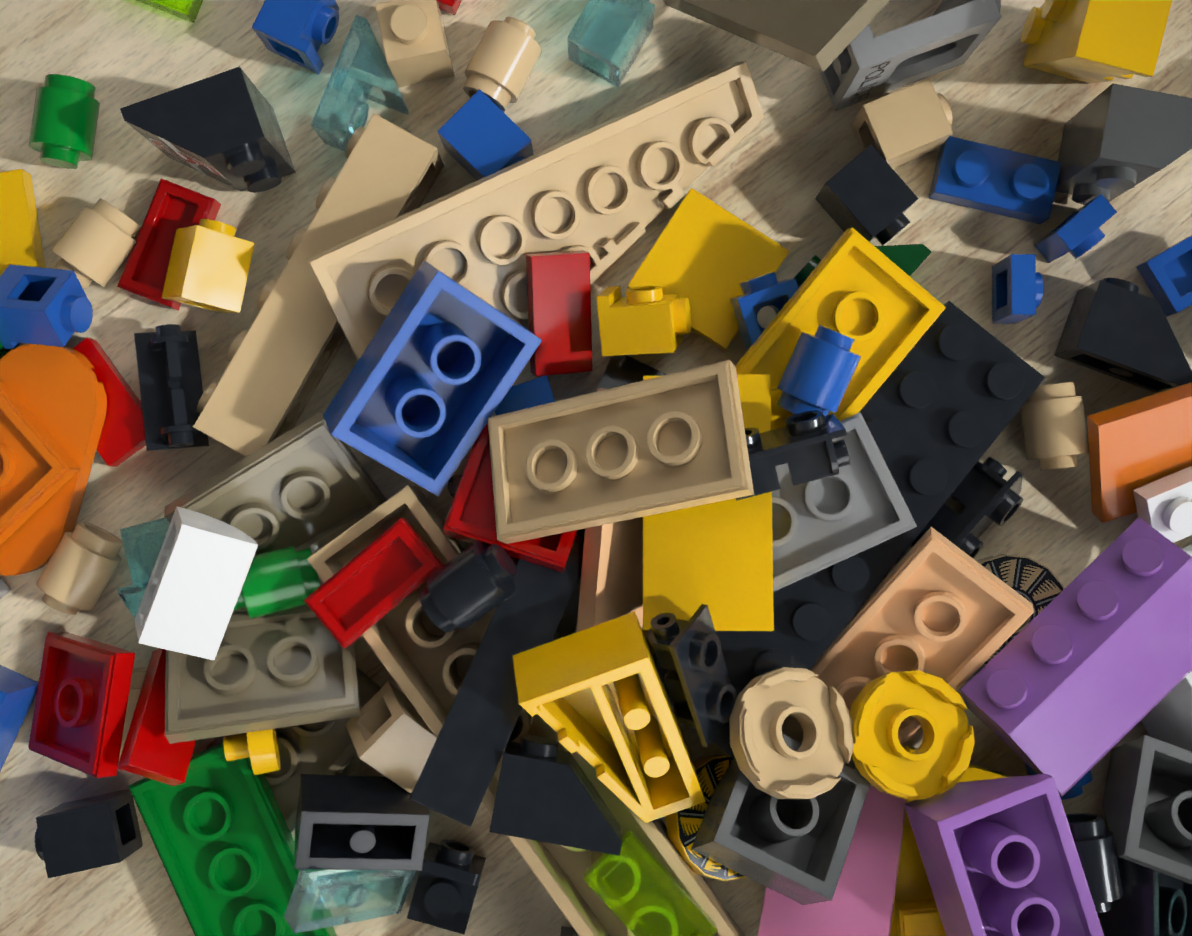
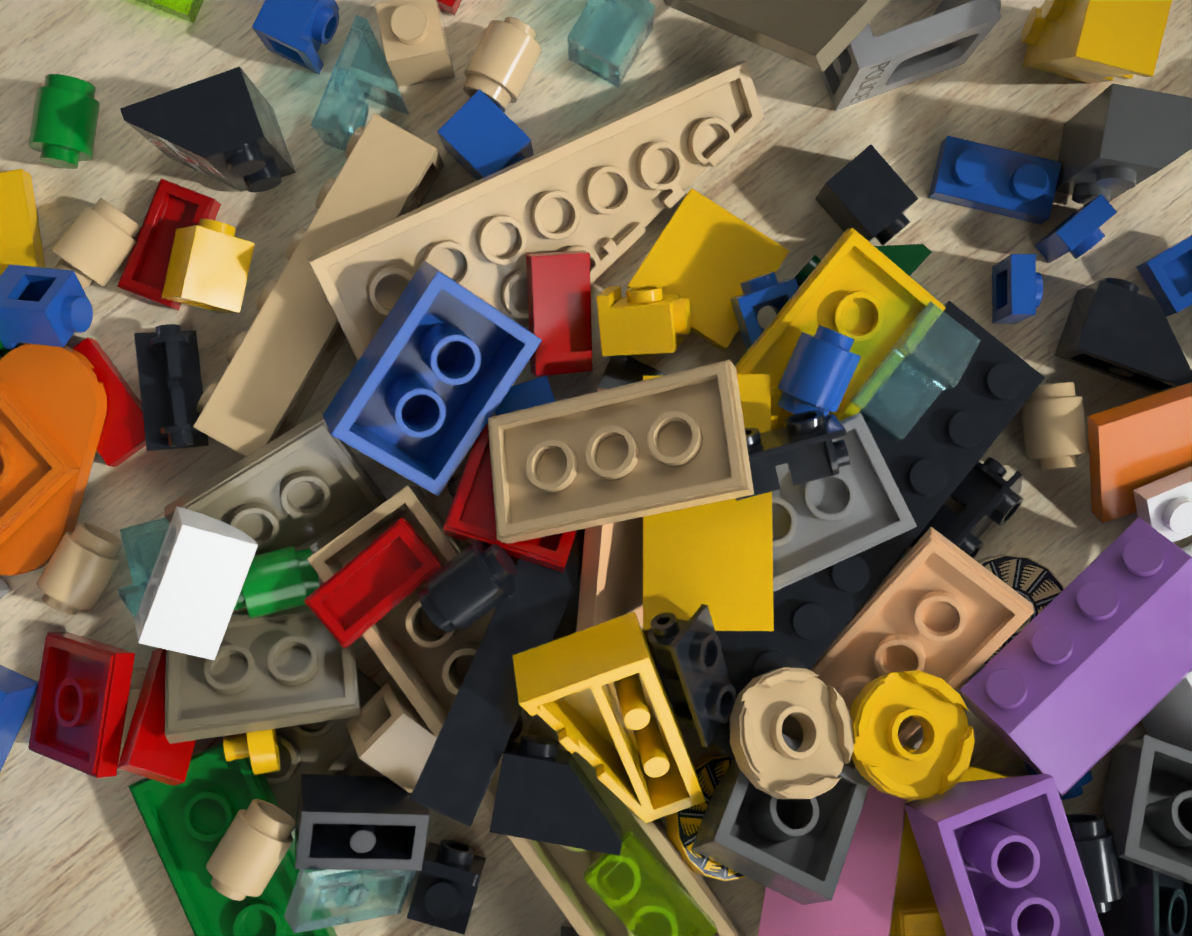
(88, 833): black brick -> none
(251, 850): none -> tan brick
(905, 123): tan brick -> none
(916, 371): none -> clear light blue slope

